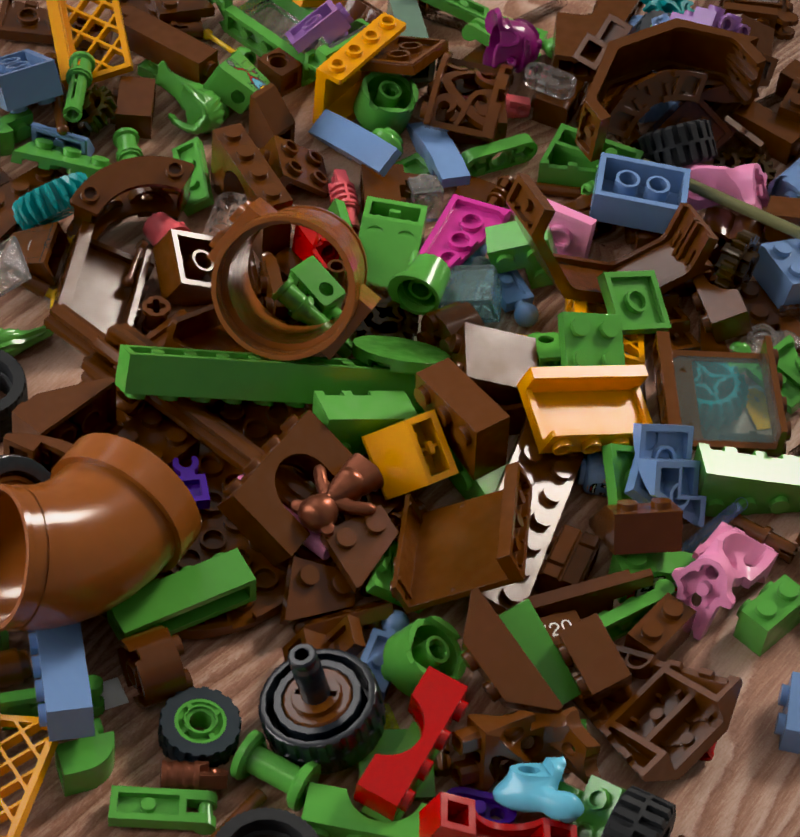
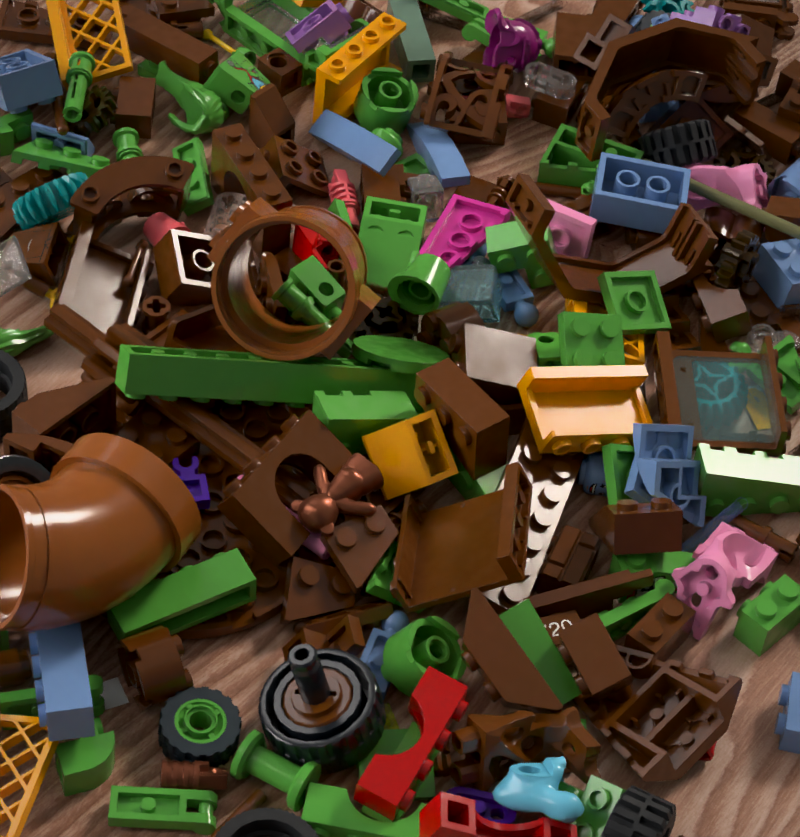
(407, 55): reddish brown tile -> none
(514, 151): bright green beam -> none

